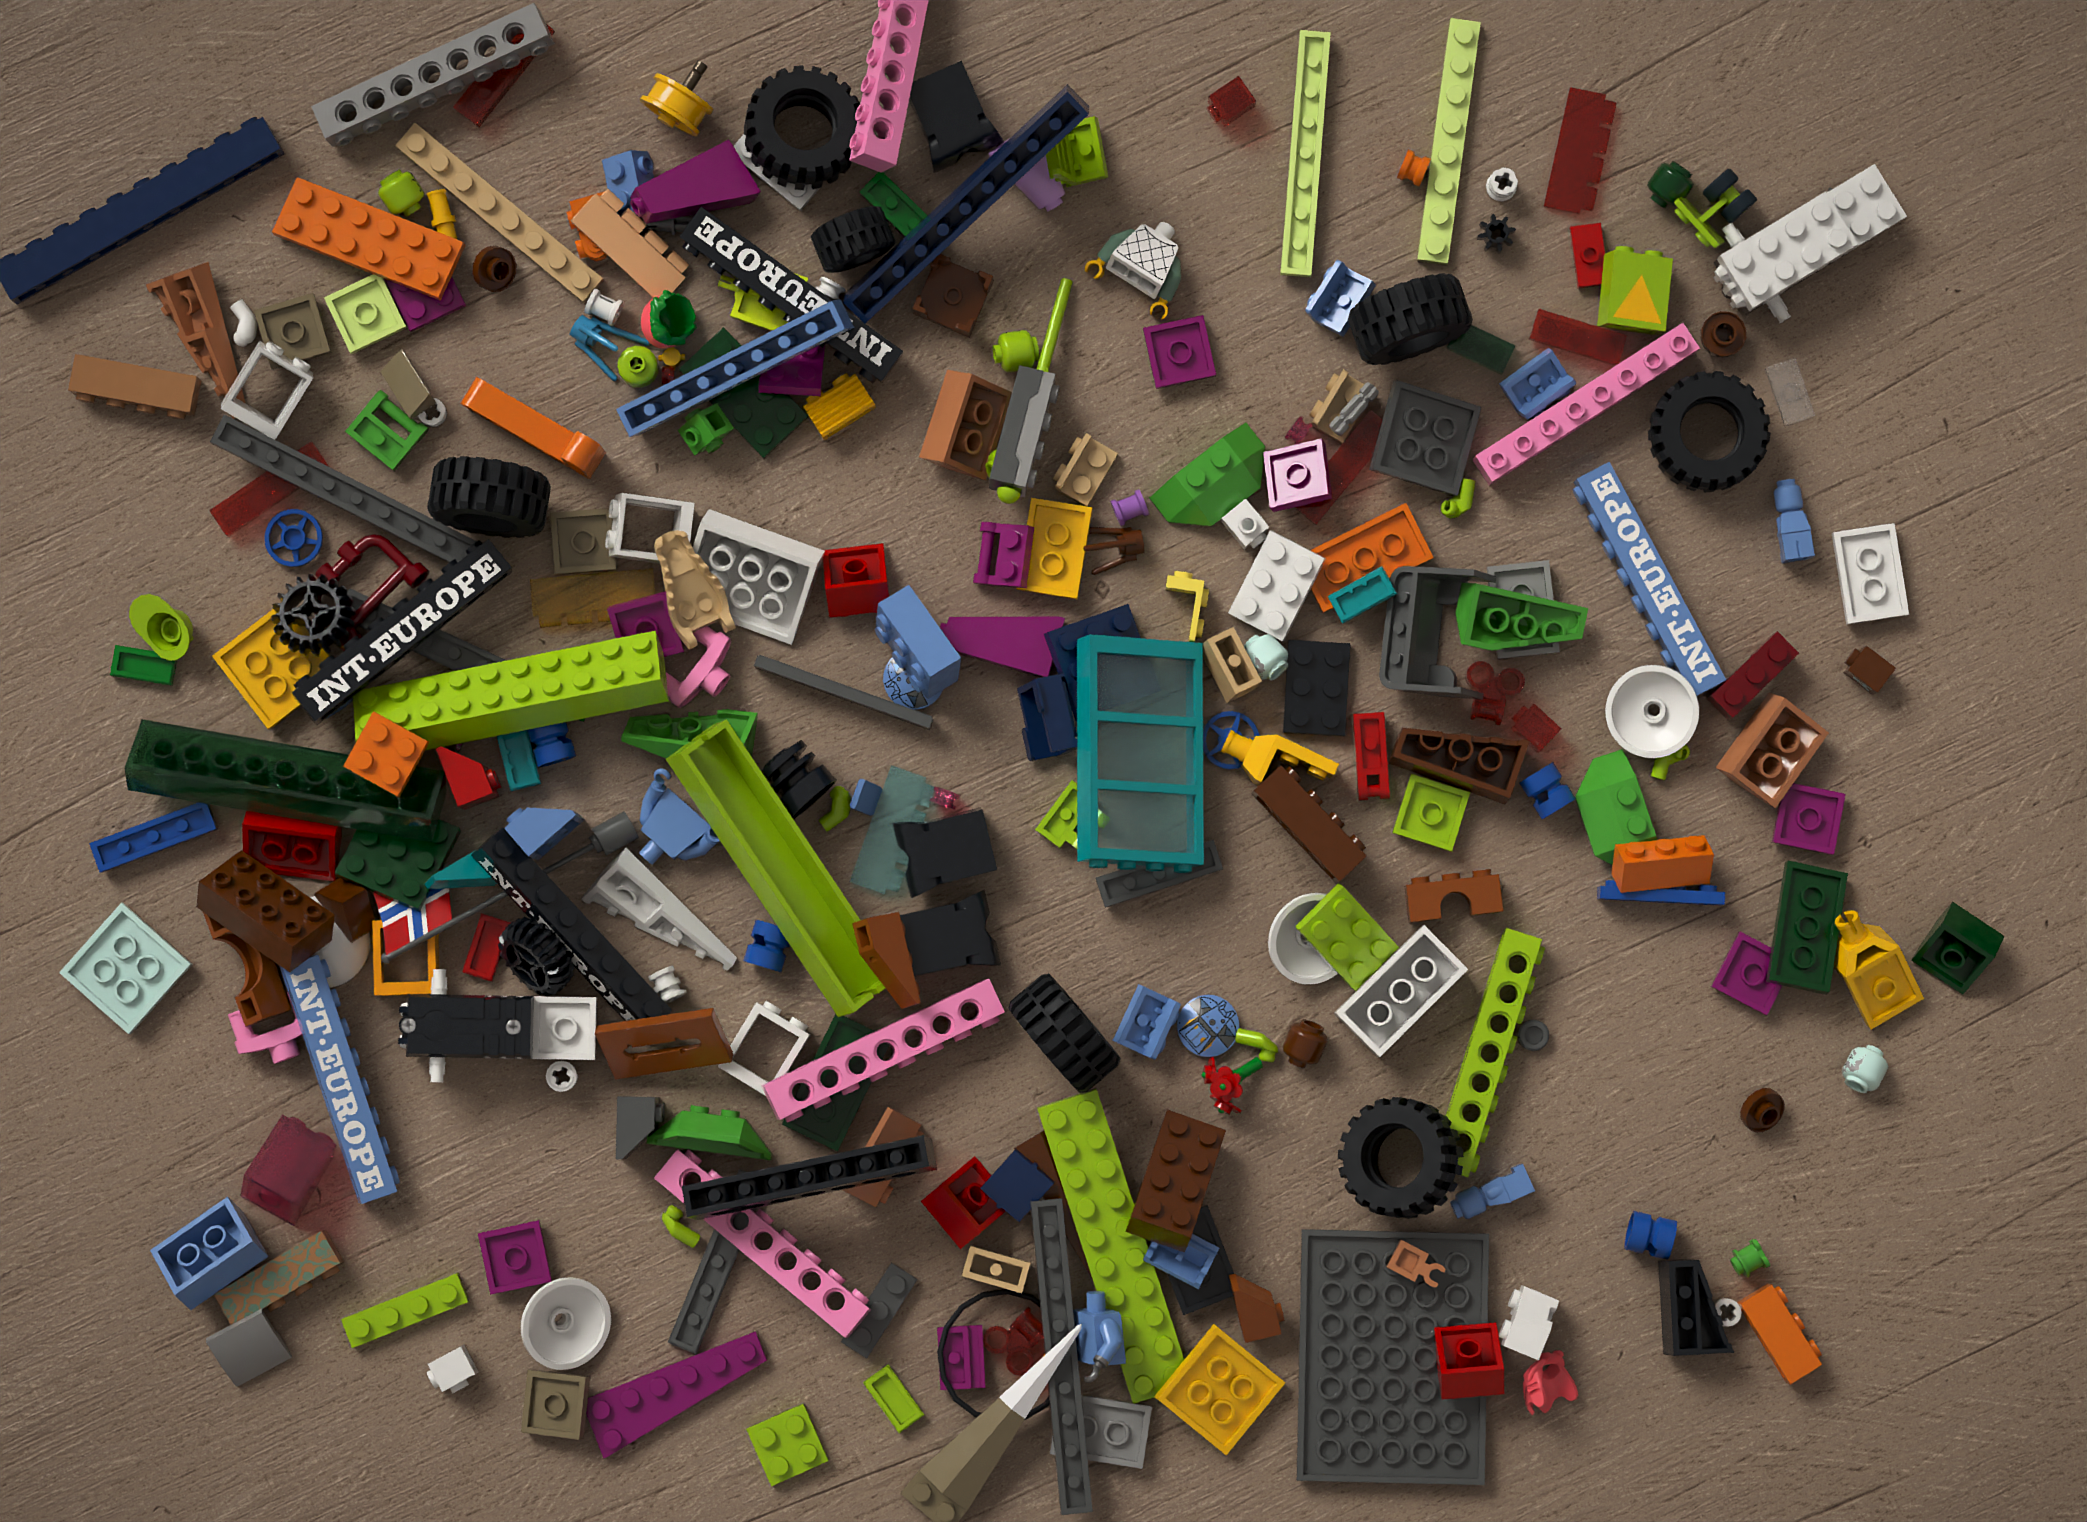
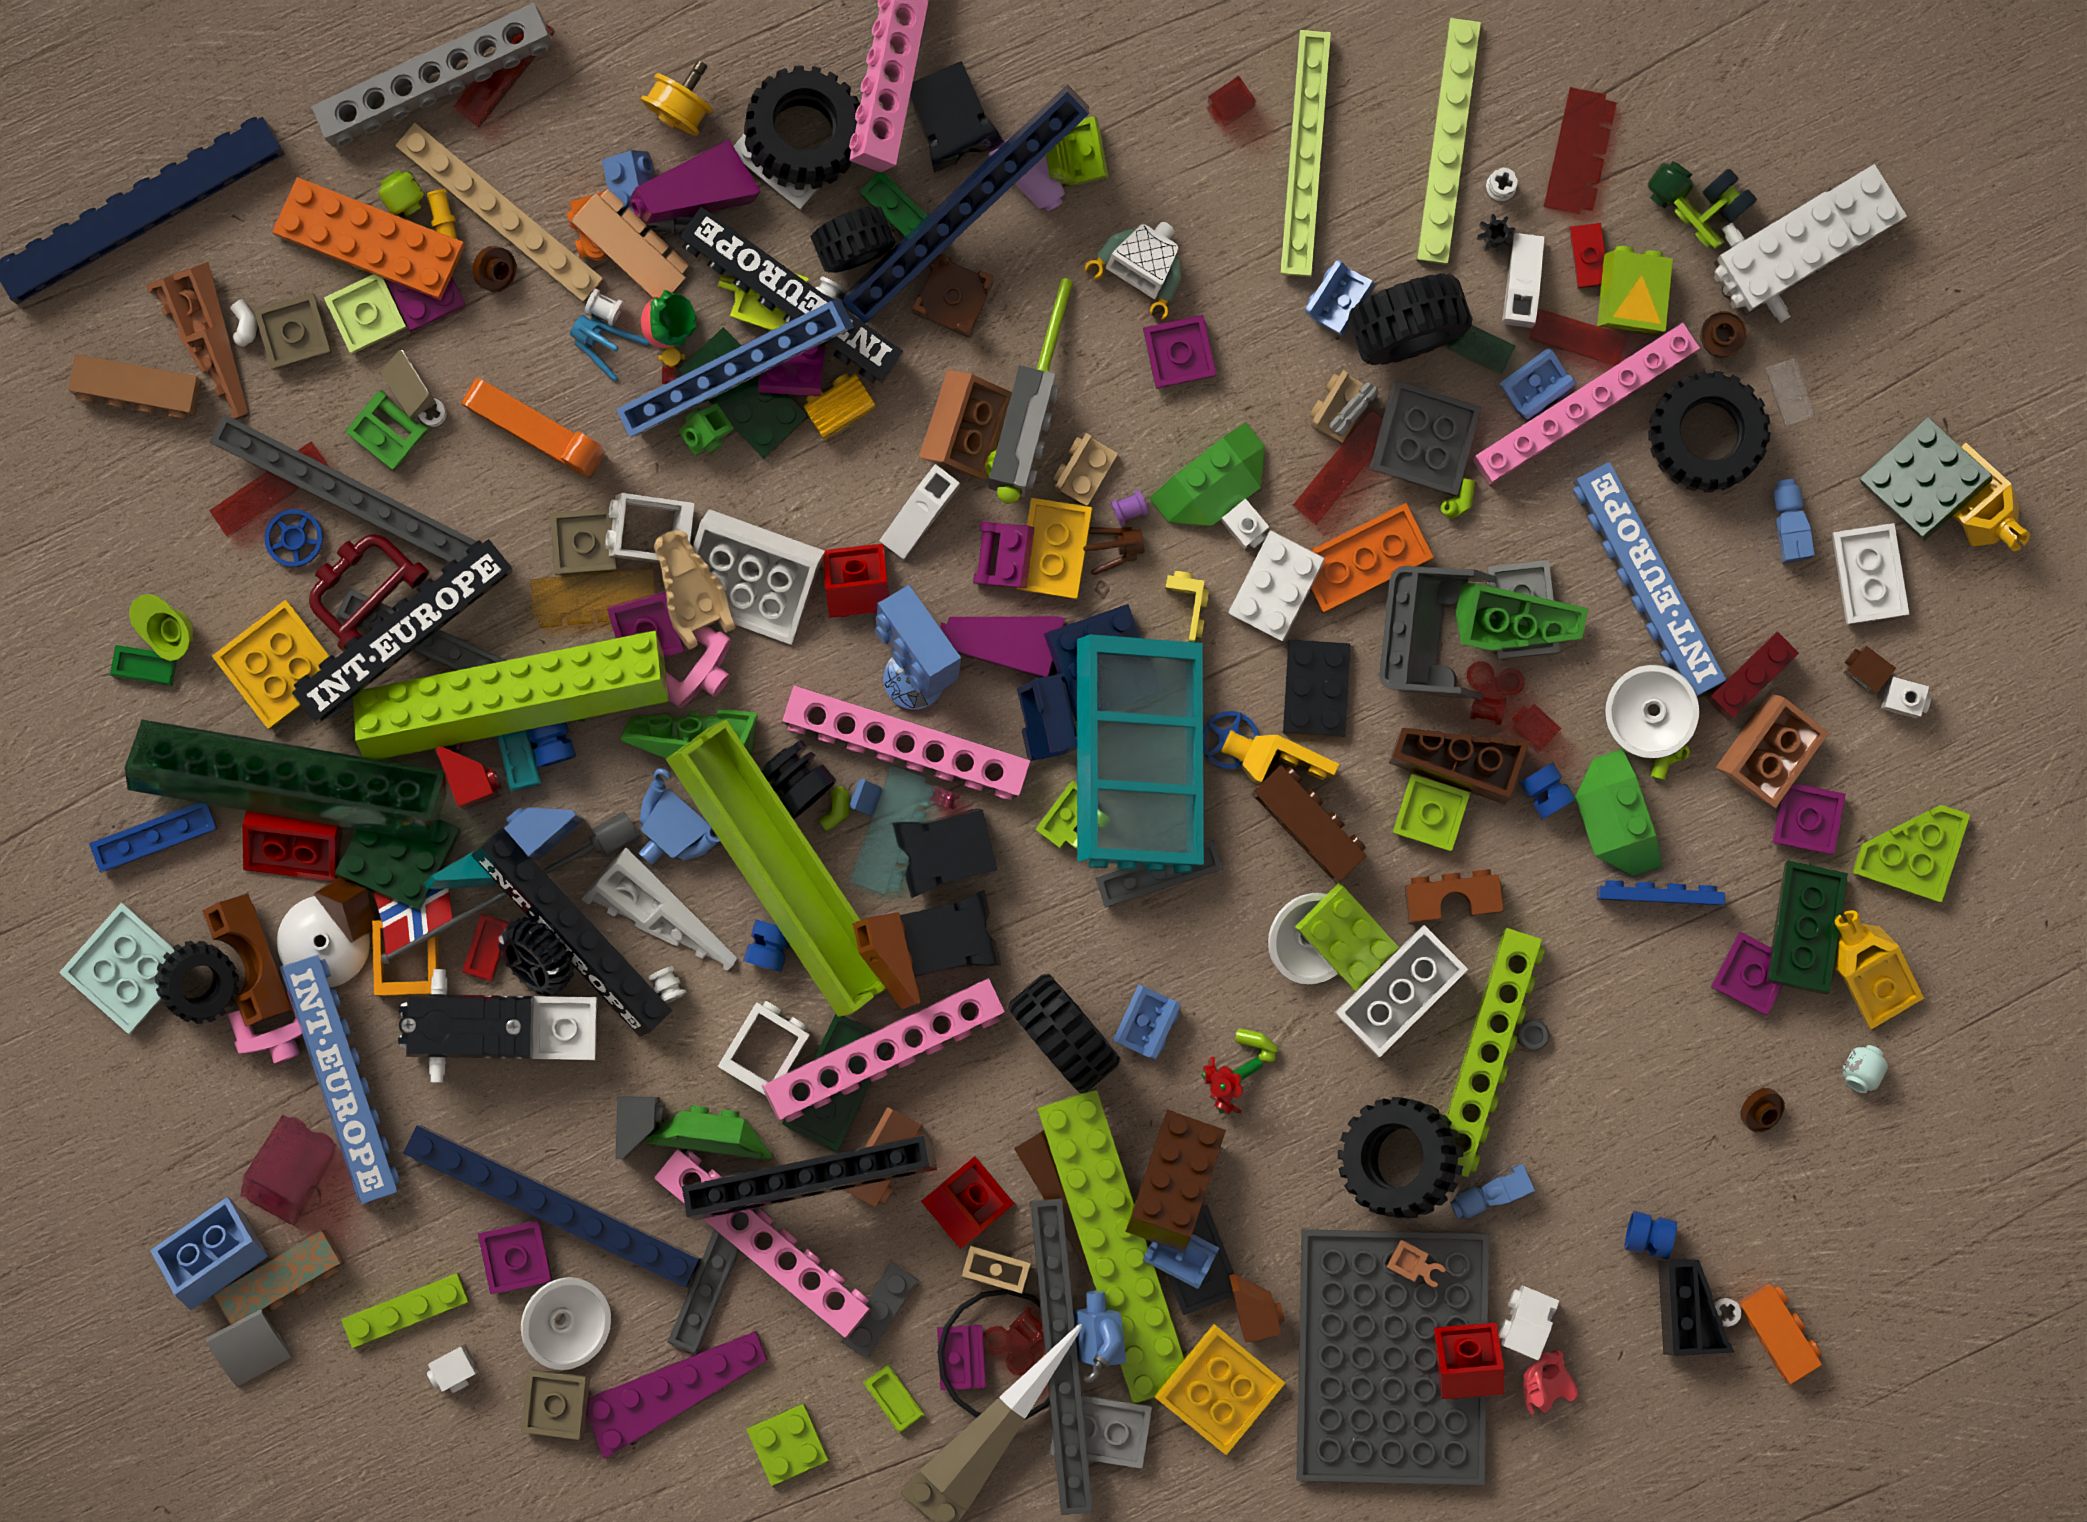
(214, 999): none -> black tyre
(252, 416): white window -> none
(265, 911): reddish brown piece -> none
(290, 614): black gear -> none
(386, 754): orange plate -> none
(489, 497): black tyre -> none
(552, 1080): white bush -> none
(552, 1205): none -> dark blue brick
(648, 369): lime head -> none
(676, 1229): lime arm -> none
(695, 1024): dark orange piece -> none
(804, 701): none -> bright pink brick
(843, 692): dark grey tile -> none
(920, 511): none -> white slope
(1016, 349): lime head -> none
(1016, 1184): dark blue piece -> none
(1207, 1025): medium blue dish -> none
(1230, 665): tan brick -> none
(1267, 656): light aqua head -> none
(1297, 475): plate -> none
(1298, 431): clear pink bush -> none
(1305, 1043): reddish brown head -> none
(1362, 594): teal plate -> none
(1371, 754): red plate -> none
(1413, 168): orange wheel -> none
(1523, 281): none -> white slope
(1662, 863): orange brick -> none
(1749, 1259): bright green brick -> none
(1906, 698): none -> white brick
(1916, 853): none -> lime plate
(1926, 479): none -> plate
(1958, 948): dark green slope -> none
(1992, 512): none -> yellow plate

